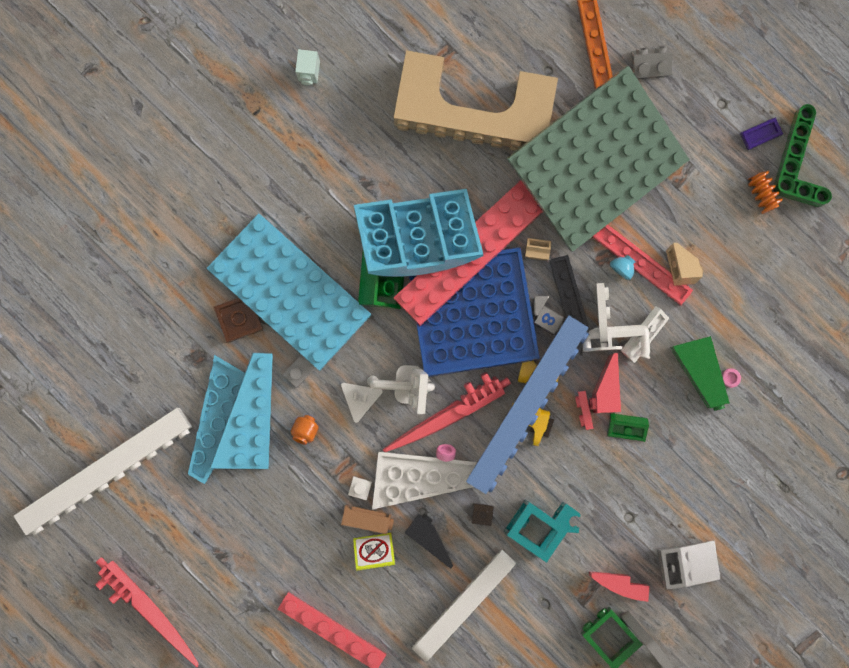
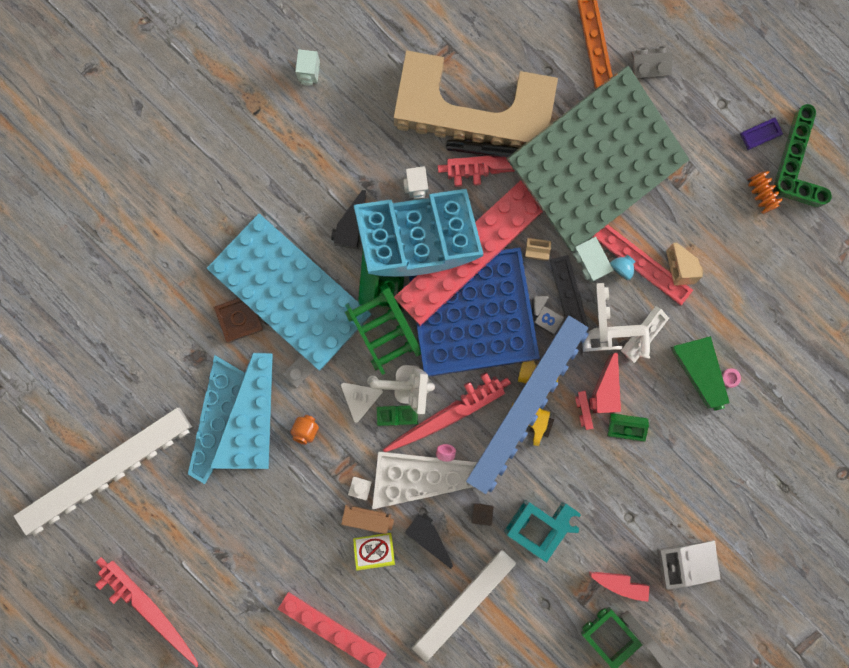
(347, 229): none -> black slope
(394, 313): none -> green fence
(396, 415): none -> green slope
(416, 183): none -> white brick
(475, 167): none -> coral piece
(480, 148): none -> black axle
(593, 260): none -> light aqua brick

